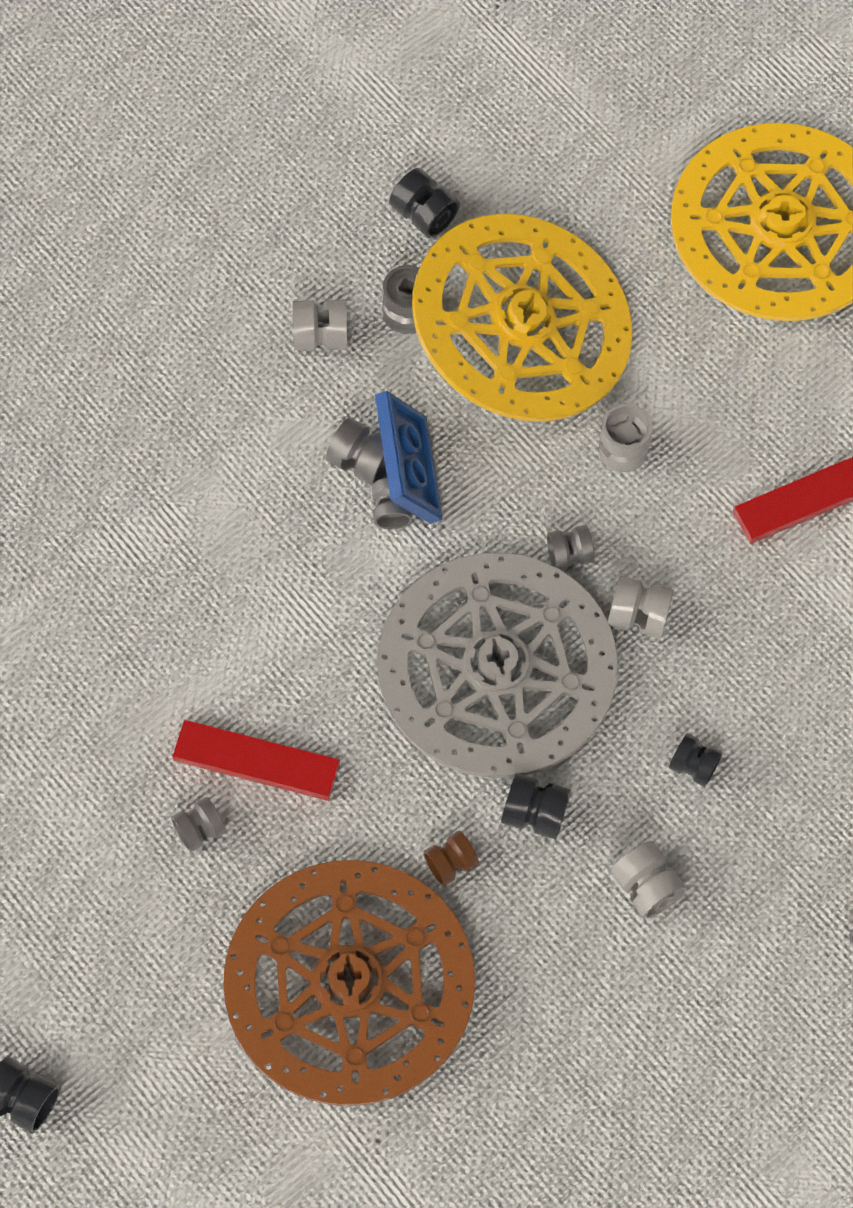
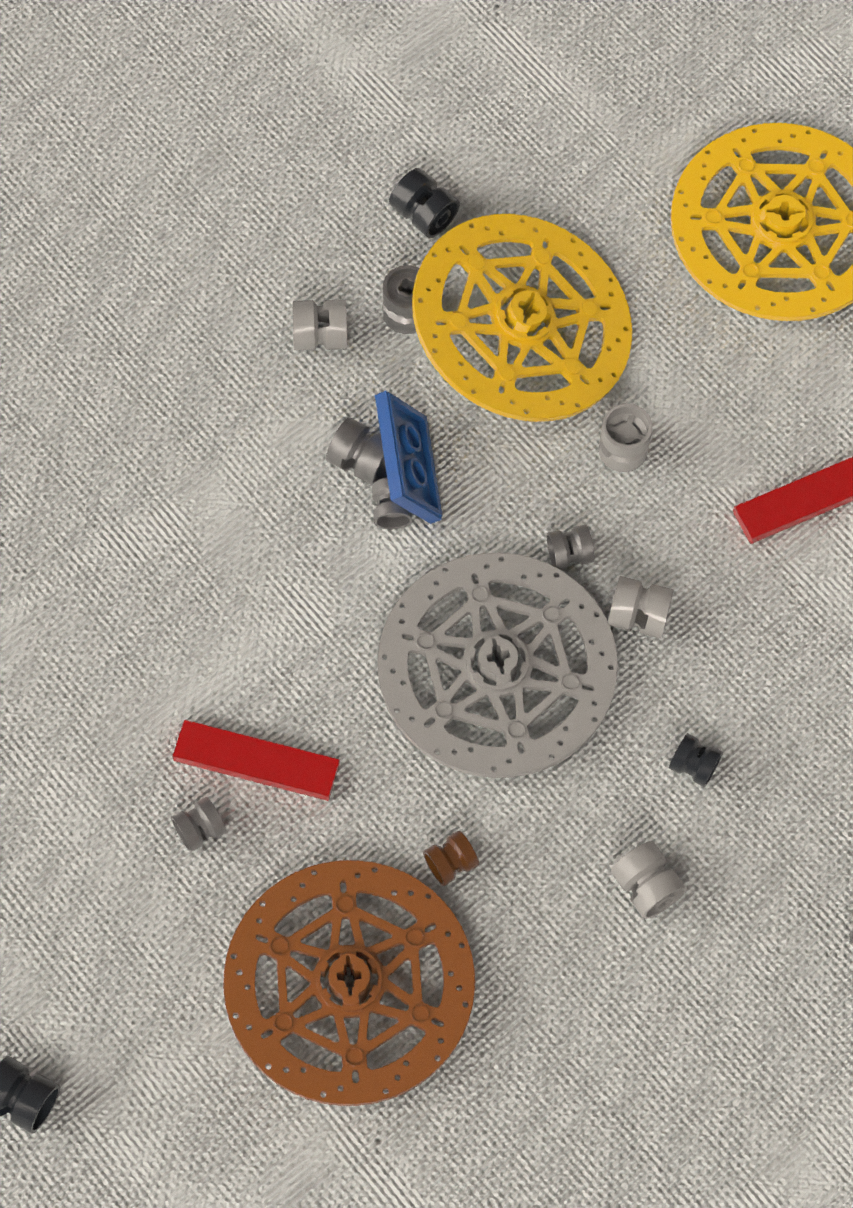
(535, 806): black wheel -> none

